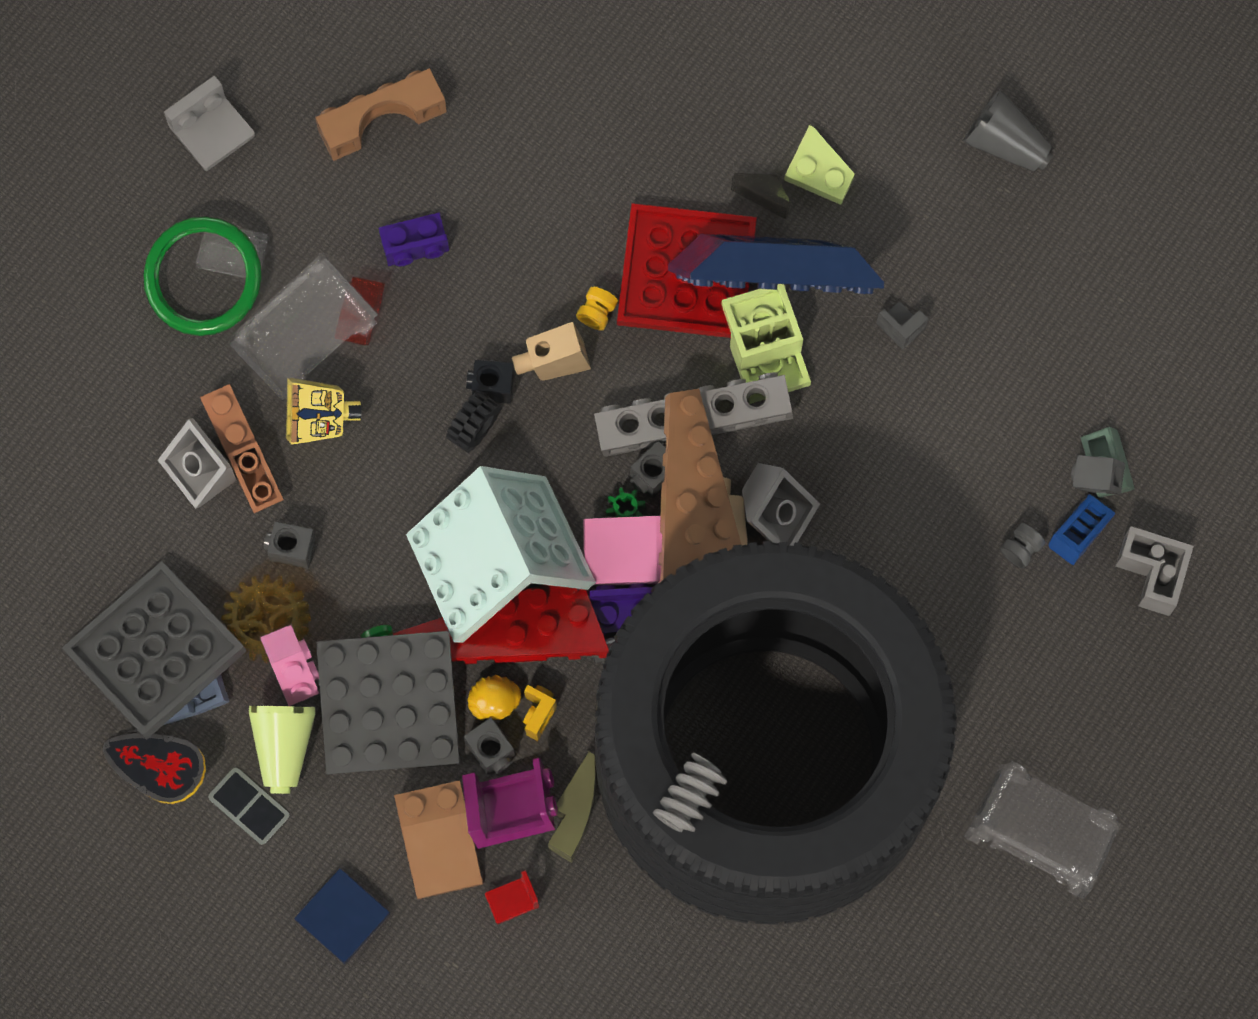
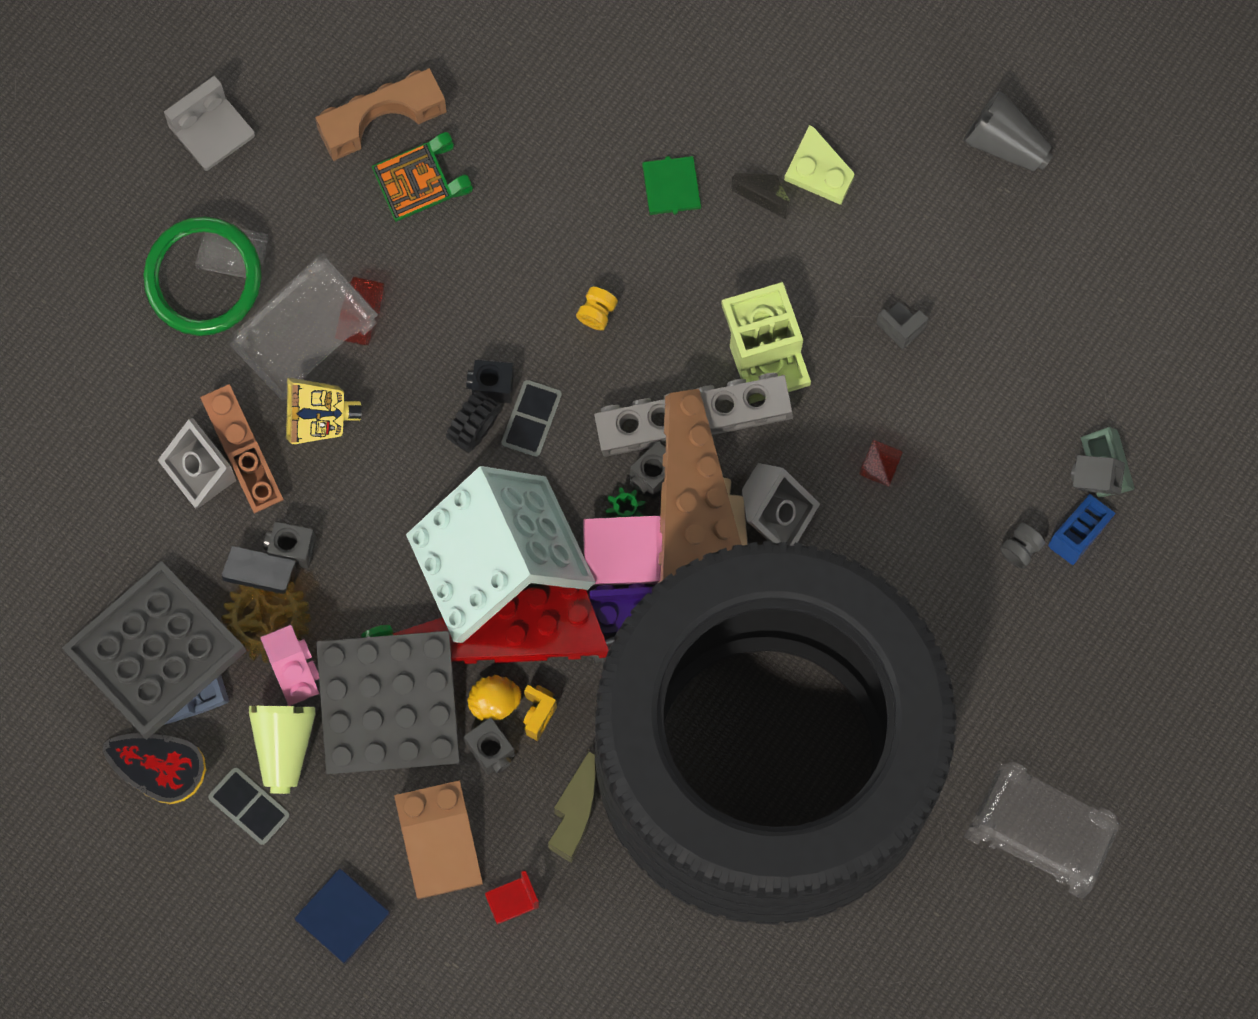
(259, 570): none -> black panel
(414, 240): dark purple bracket -> none
(416, 180): none -> flag
(509, 805): magenta panel -> none
(531, 418): none -> black sticker
(554, 353): tan torso -> none
(652, 294): red plate -> none
(671, 185): none -> green piece
(690, 795): light grey piece -> none
(774, 261): dark blue slope -> none
(881, 463): none -> clear red slope
(1162, 562): light grey brick -> none

